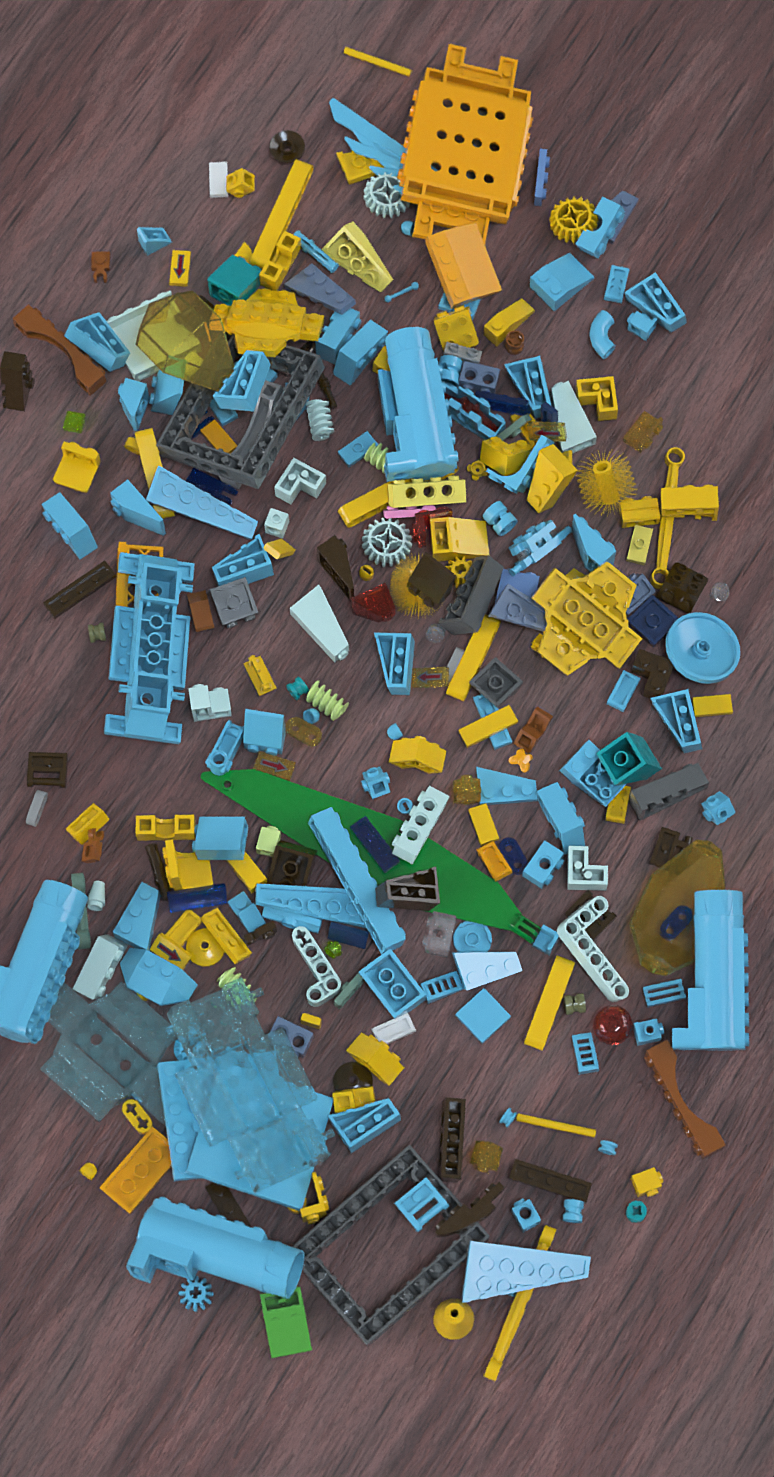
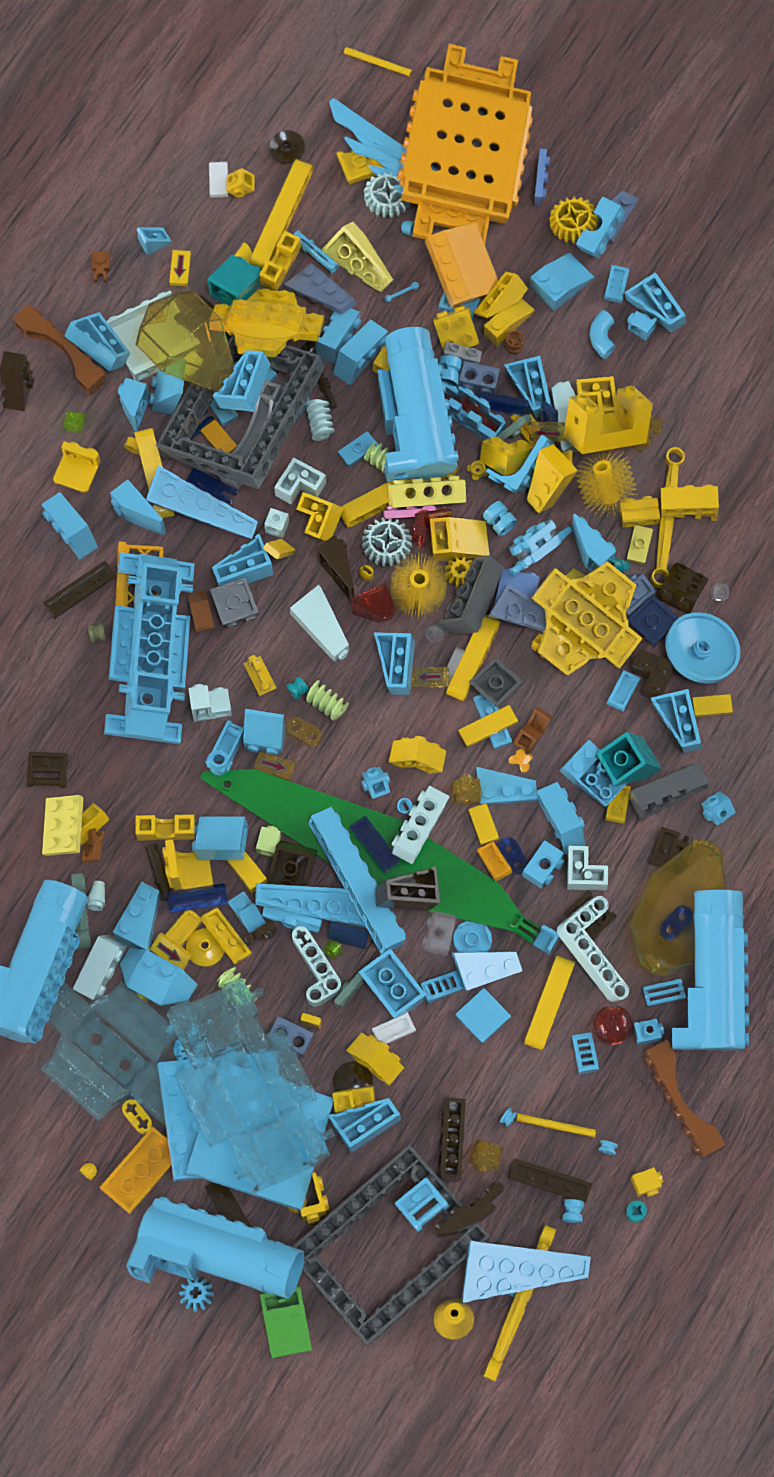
(36, 808): light grey beam -> none
(62, 825): none -> light yellow plate
(311, 715): medium azure hinge -> none
(323, 516): none -> yellow brick
(394, 732): medium azure hinge -> none
(431, 581): dark brown slope -> none
(503, 295): none -> yellow slope
(525, 1224): medium azure brick -> none
(574, 1004): olive wheel -> none
(594, 431): none -> yellow piece
(619, 564): none -> teal pin

